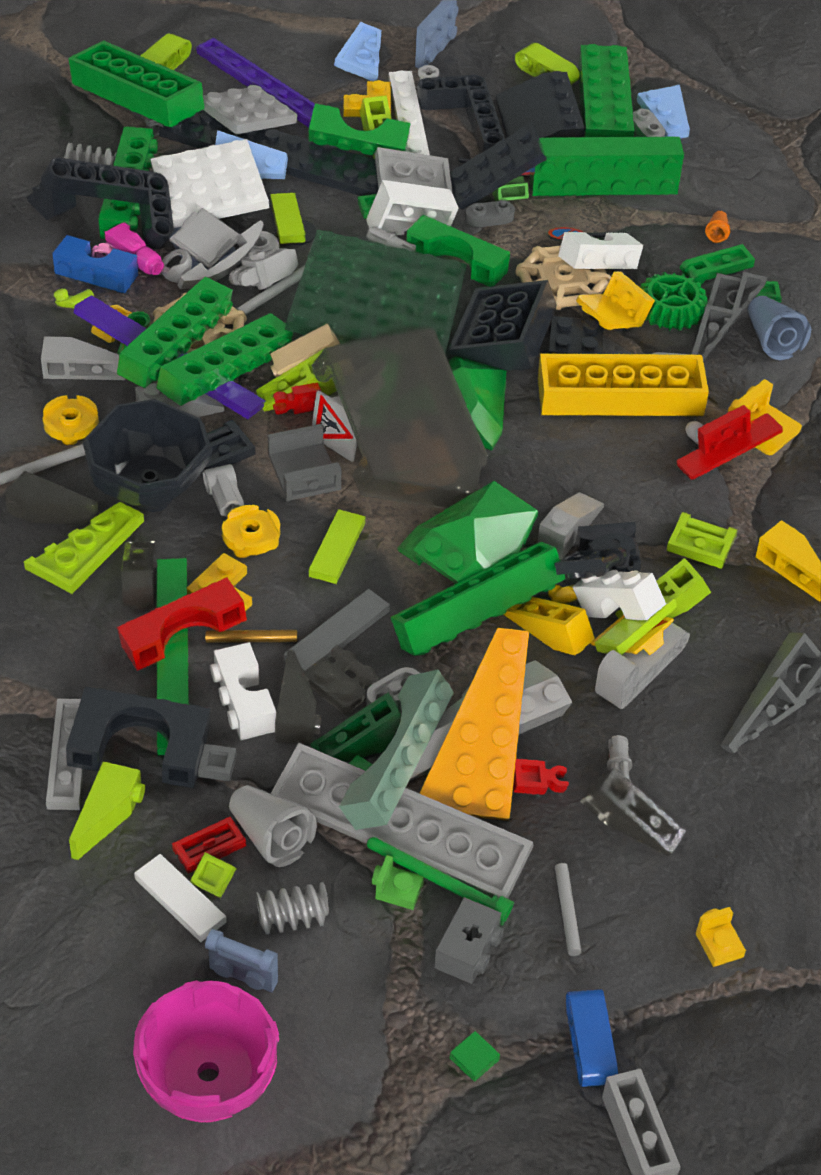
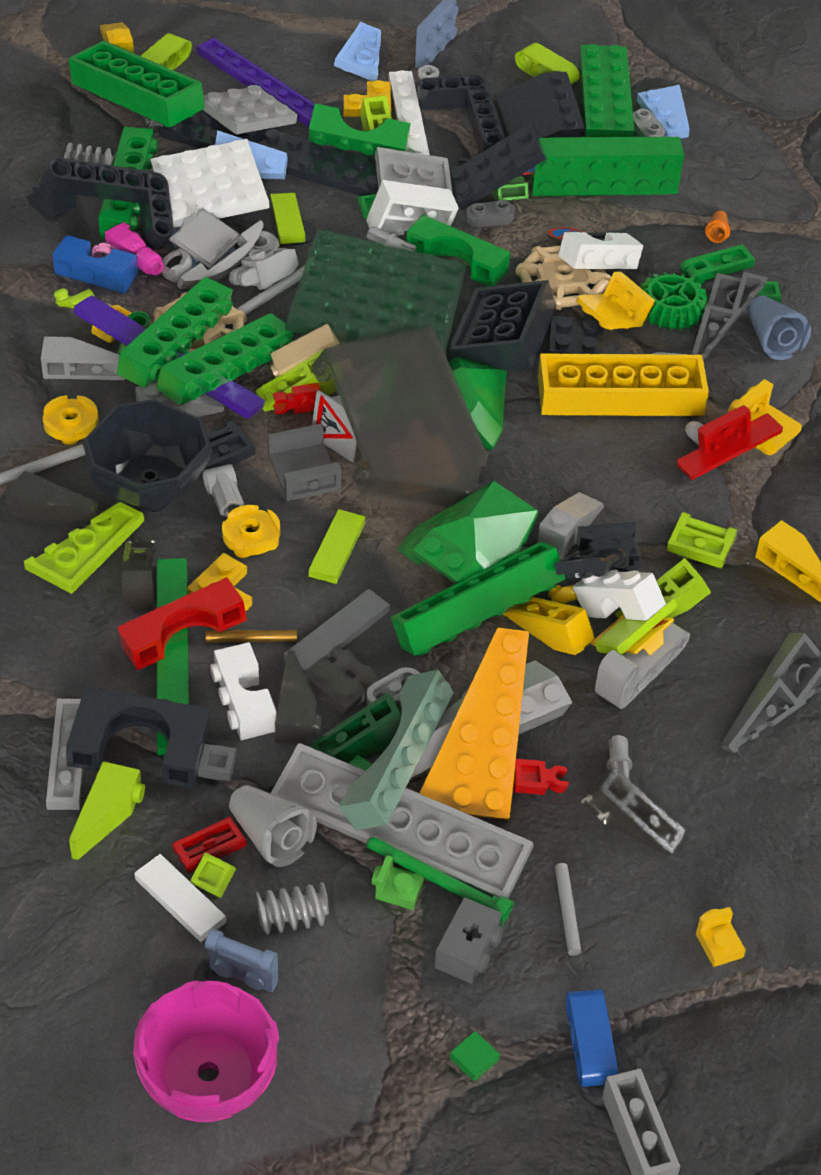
(118, 35): none -> yellow slope

